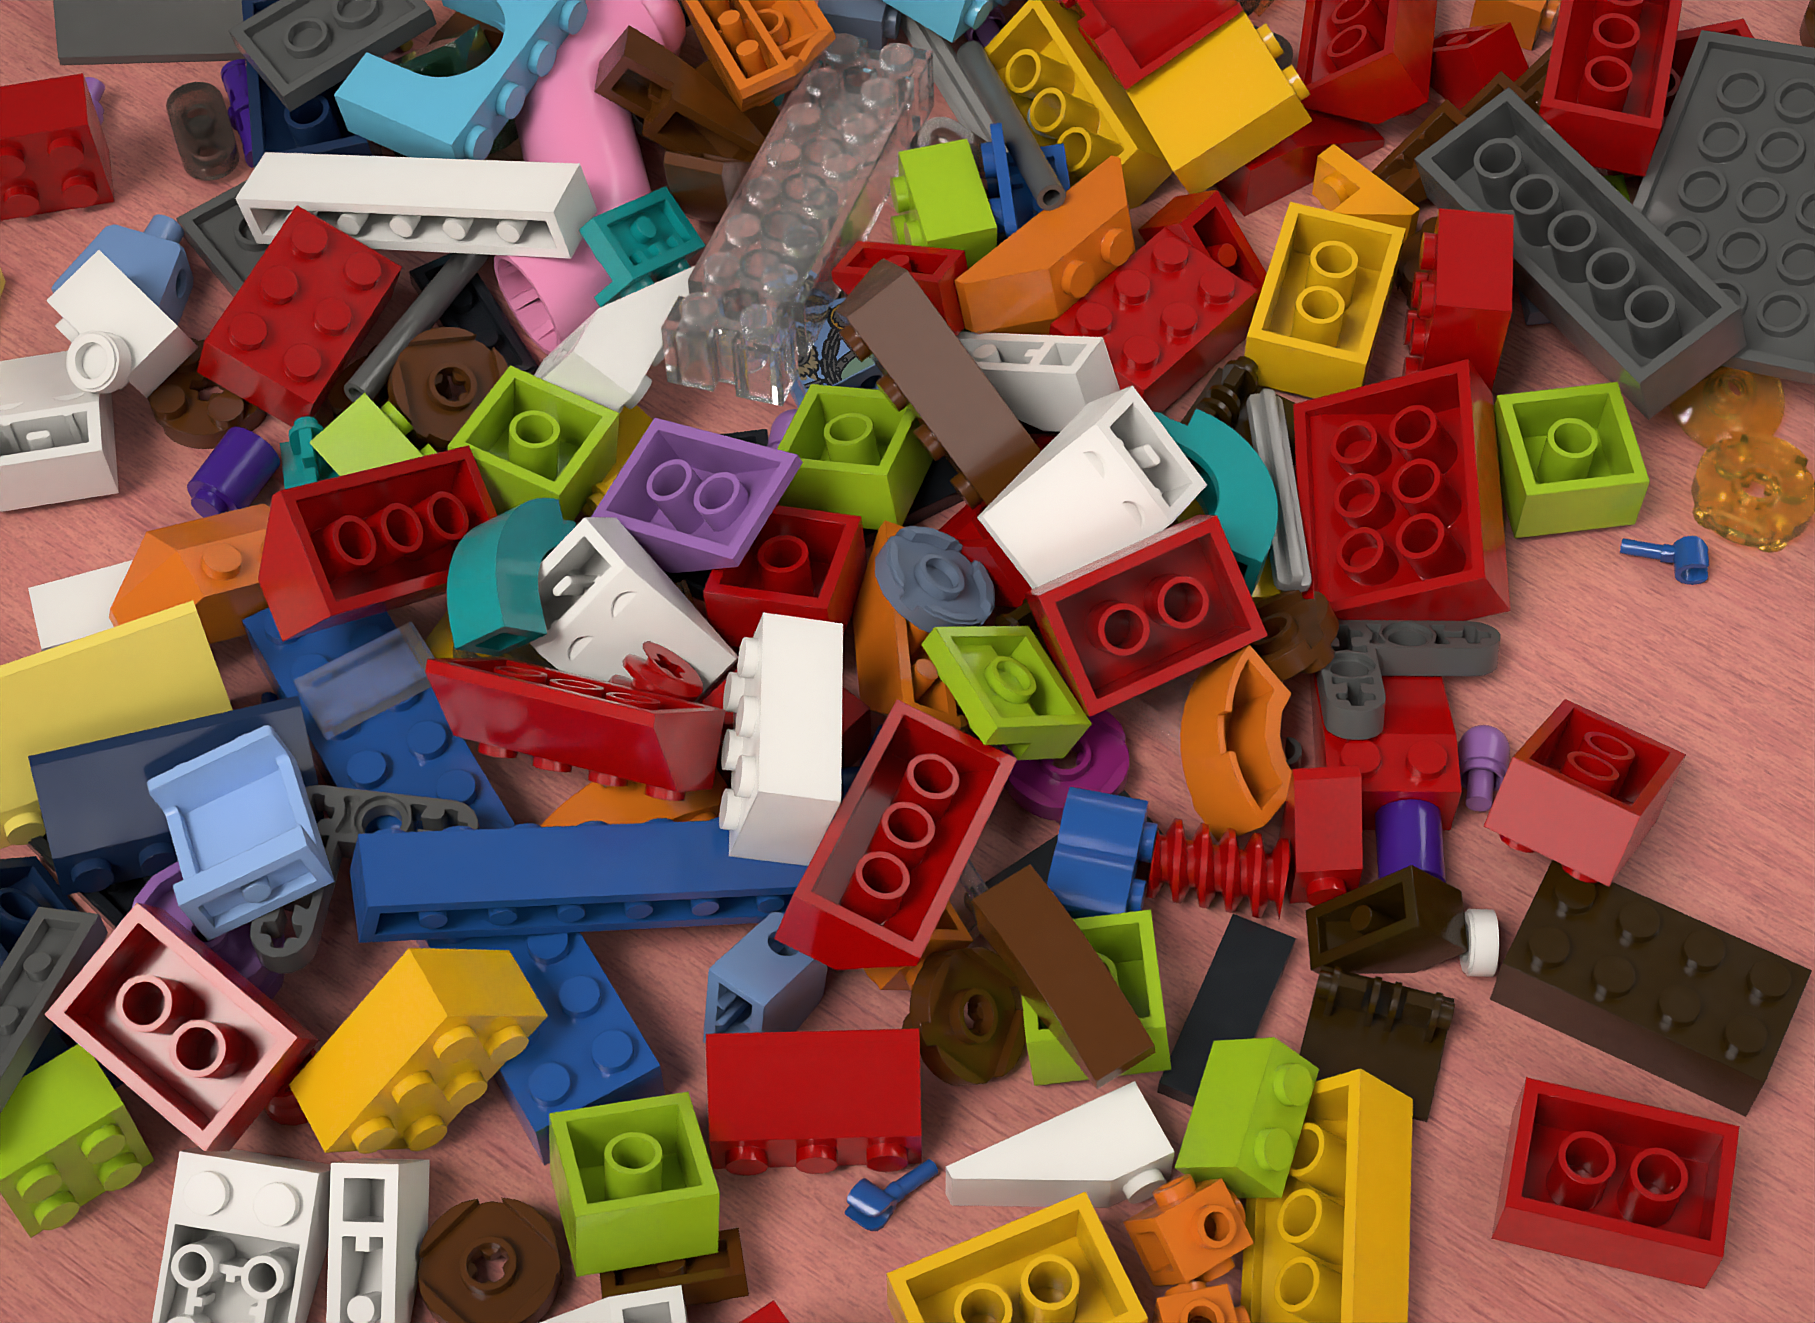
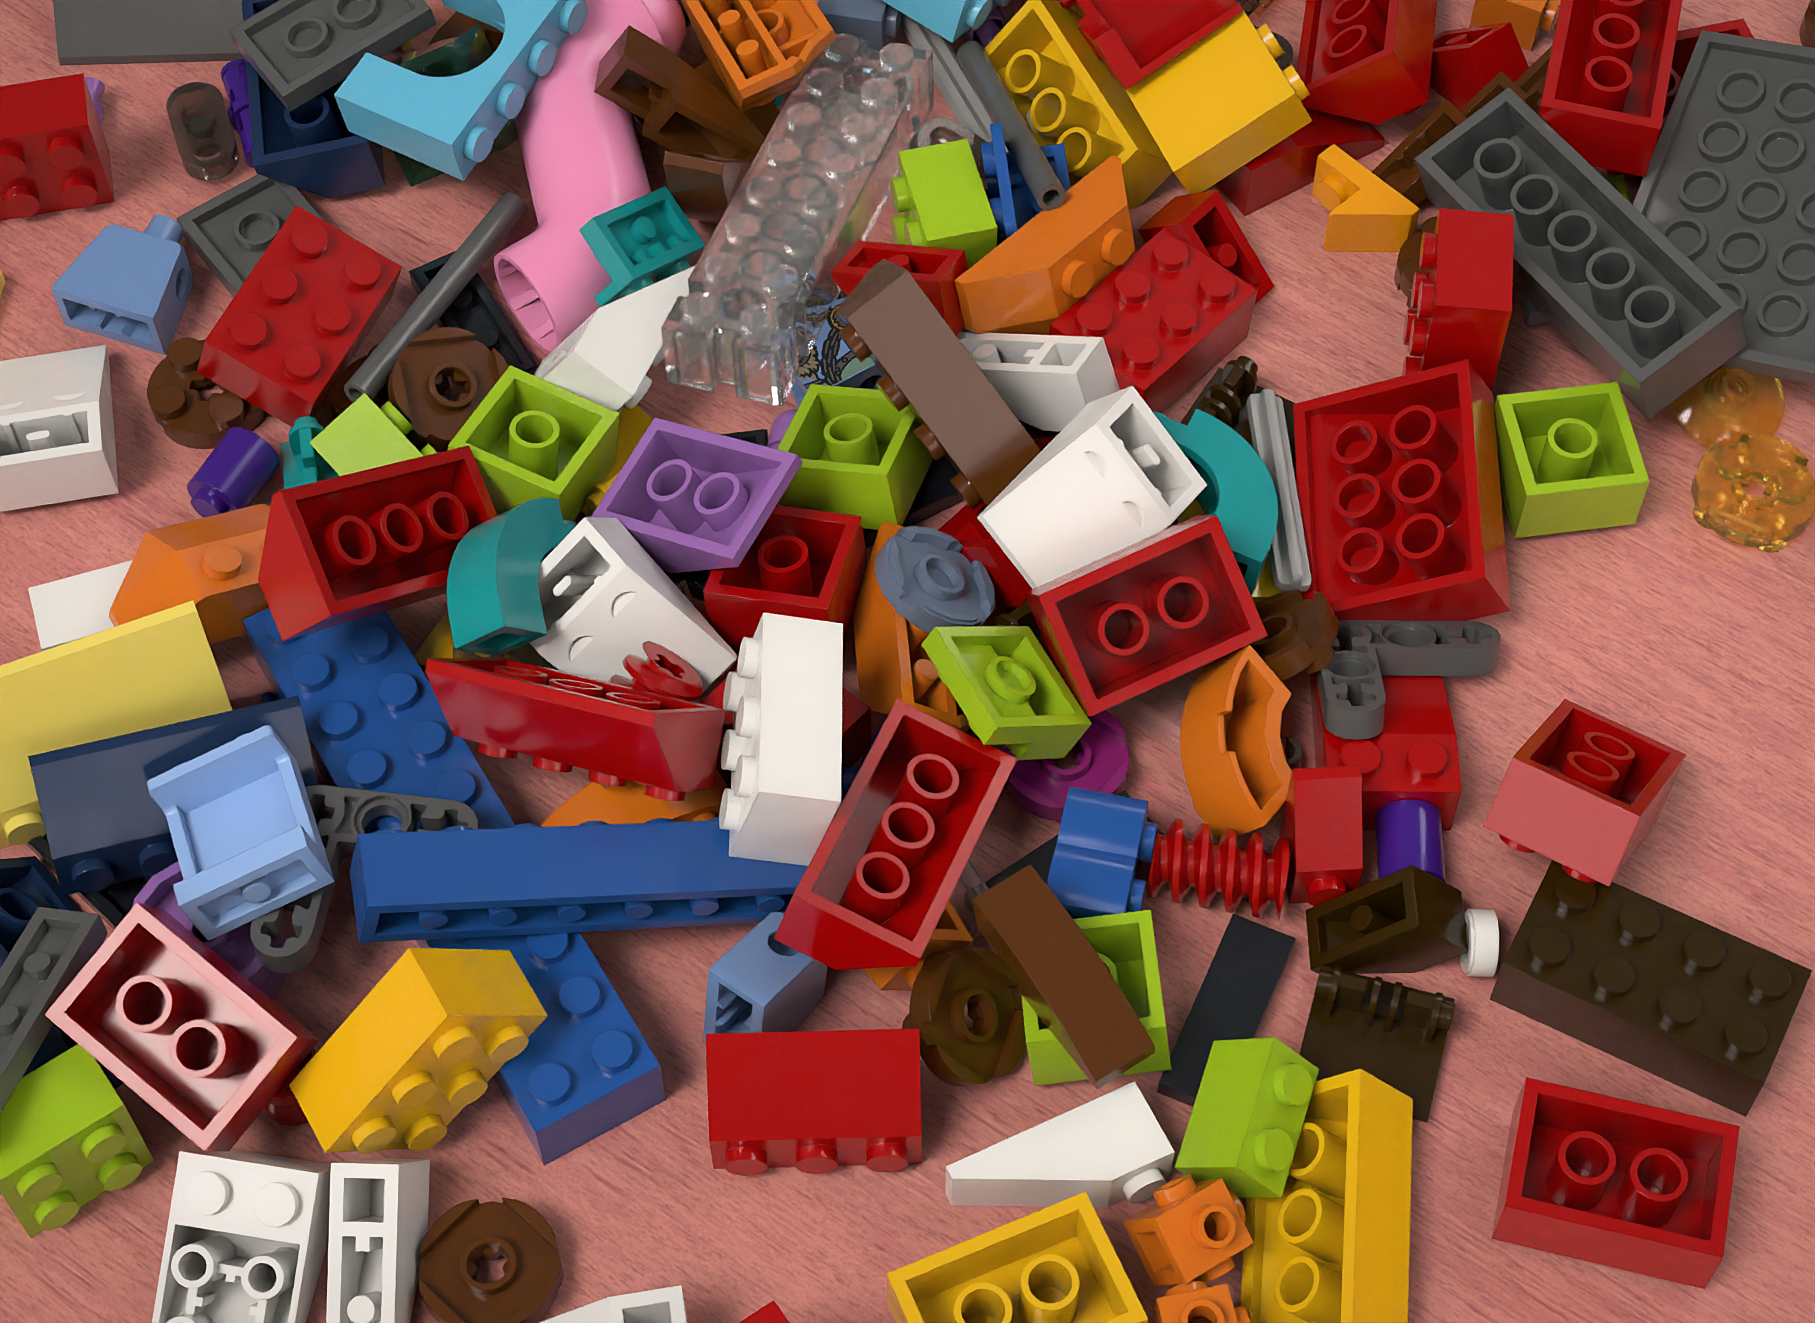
(98, 362): white tile -> none
(108, 301): white brick -> none
(366, 680): clear tile -> none
(425, 202): white brick -> none
(633, 1183): lime brick -> none
(702, 1278): reddish brown plate -> none
(874, 1207): blue hand -> none
(1323, 301): yellow brick -> none
(1482, 764): medium lavender cylinder -> none
(1687, 554): blue hand -> none

